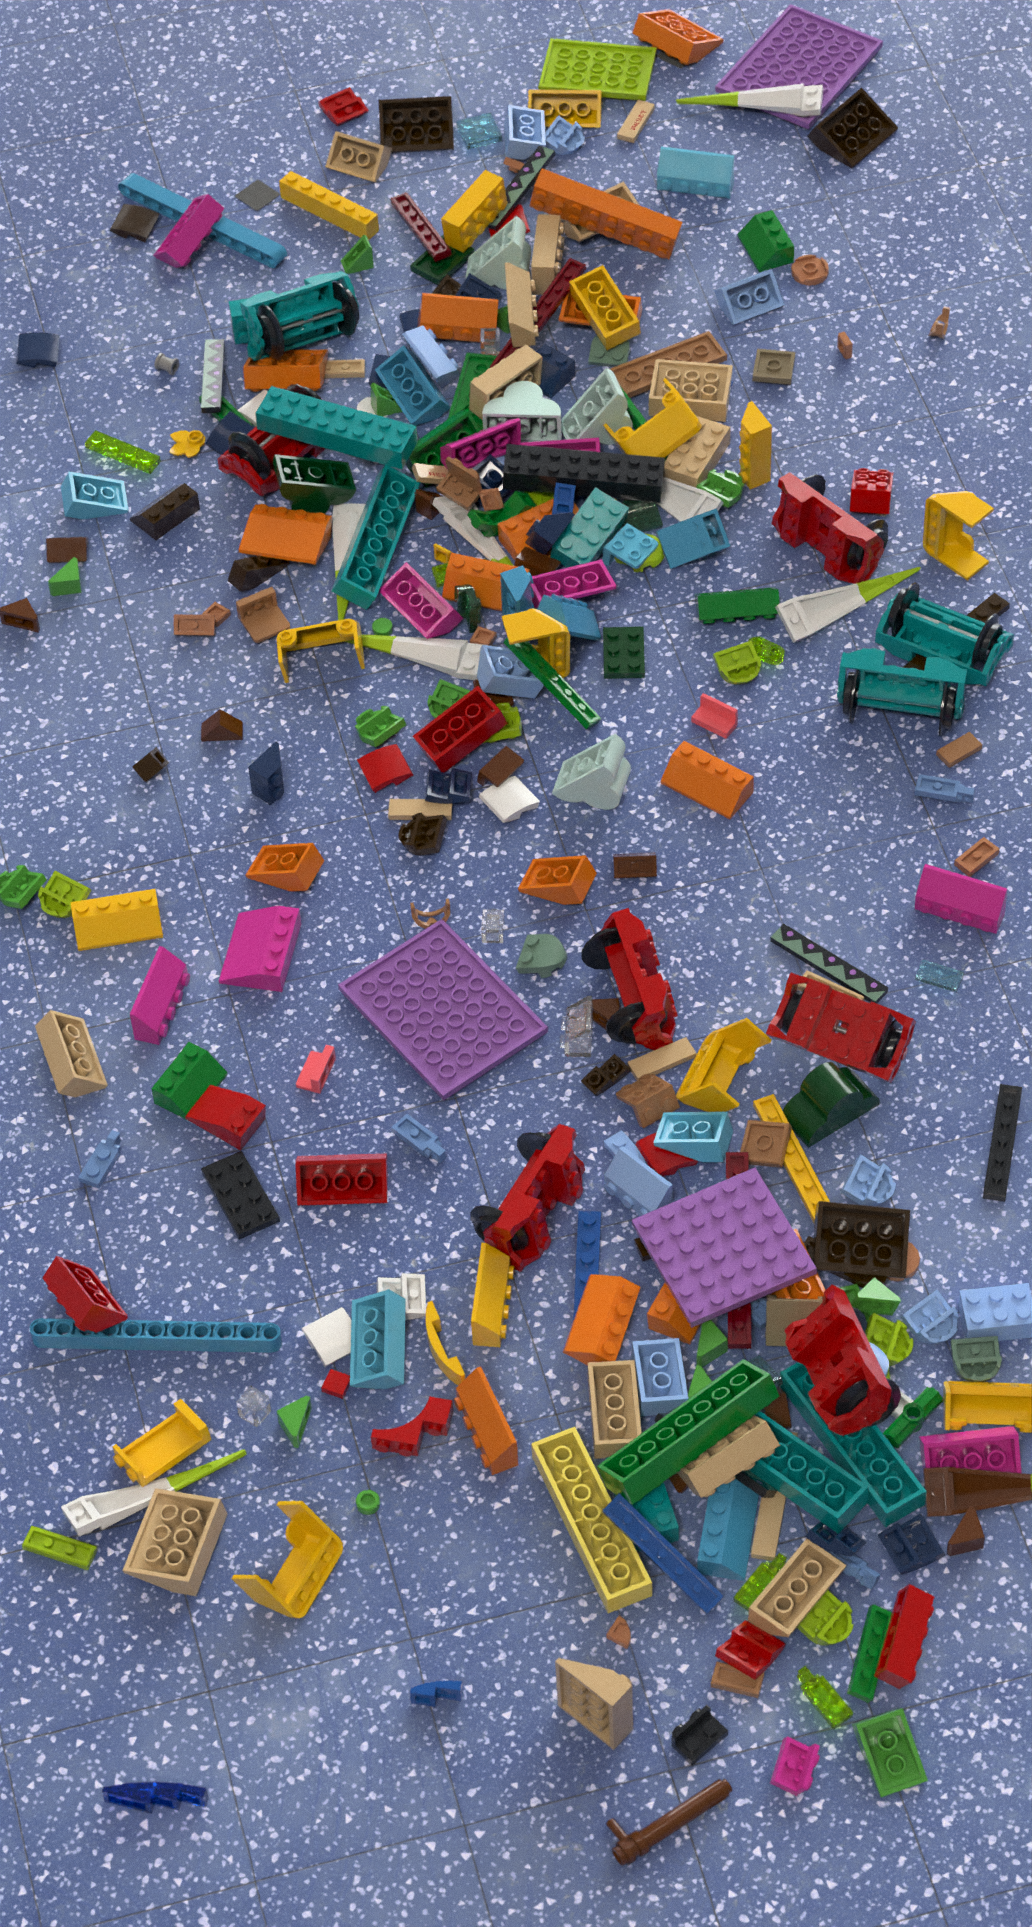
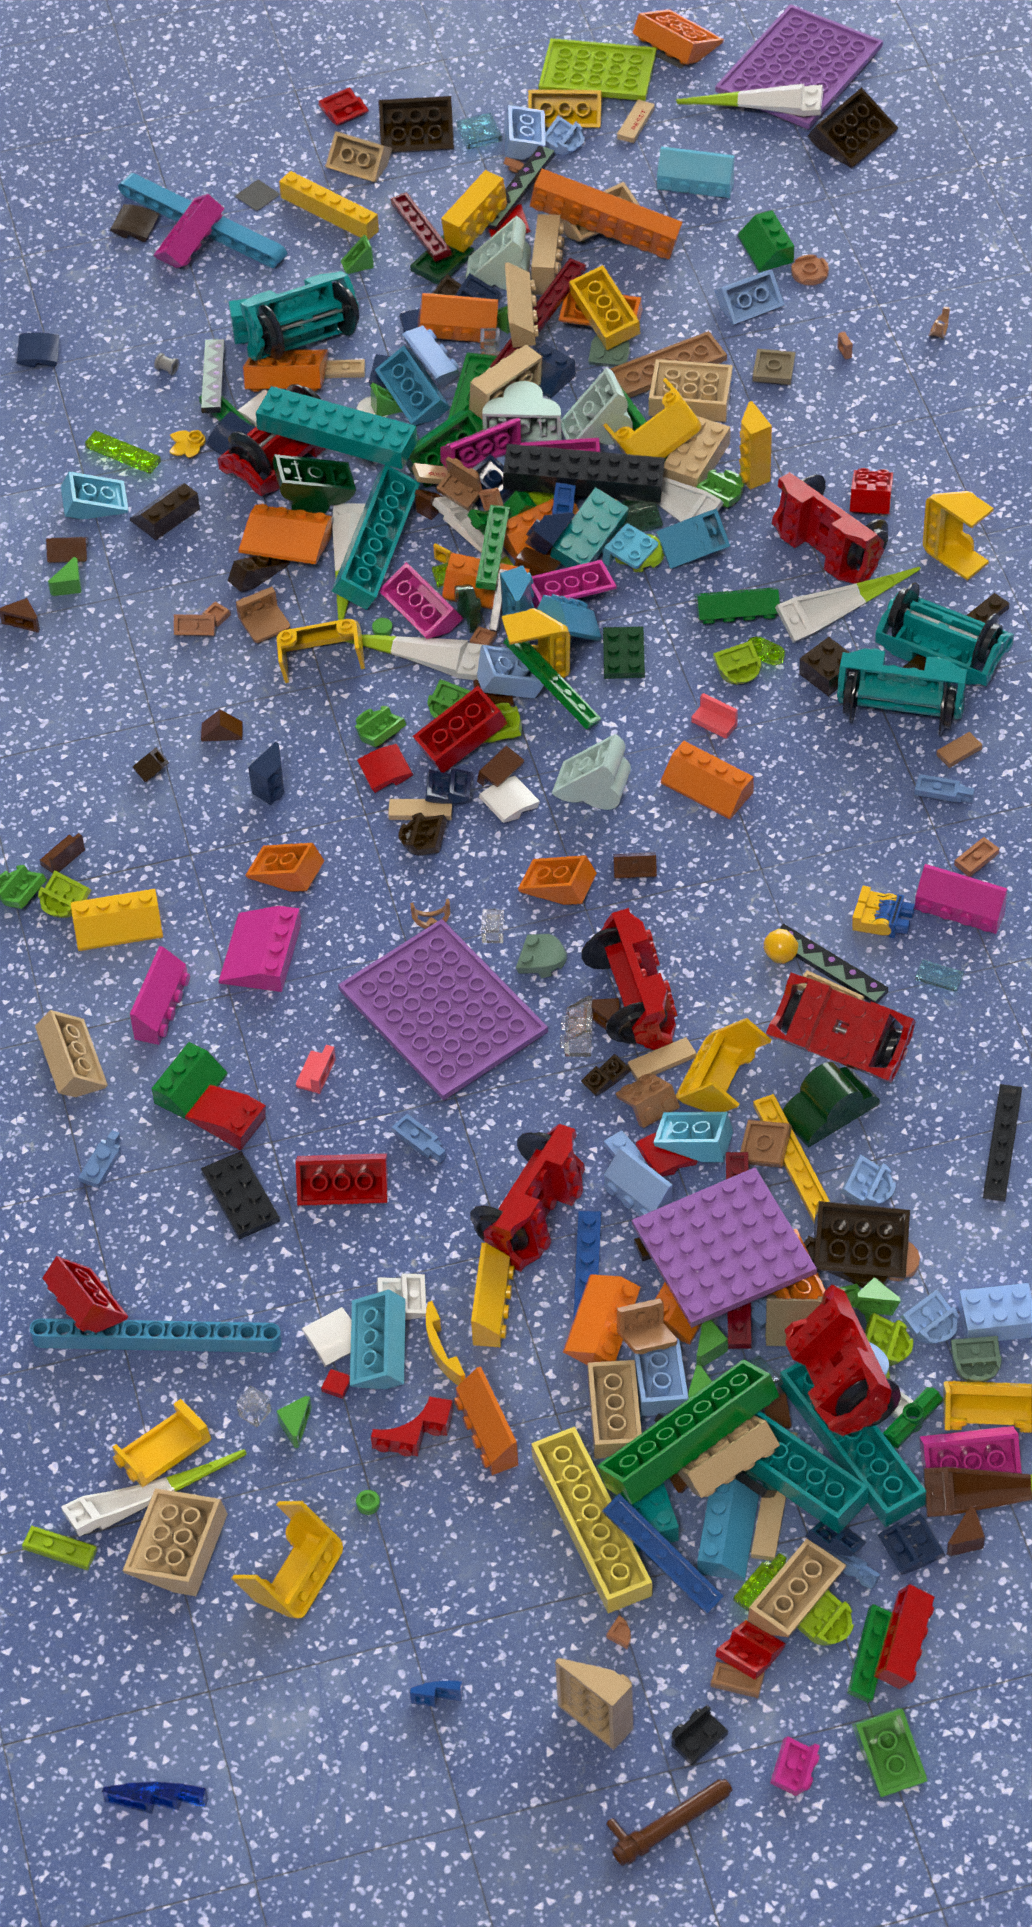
(63, 853): none -> reddish brown panel
(492, 547): none -> green tile
(497, 606): none -> tile
(643, 1327): none -> medium nougat bracket
(780, 946): none -> yellow hair
(822, 665): none -> dark brown brick
(824, 1698): clear neon green hinge -> none
(881, 913): none -> hips

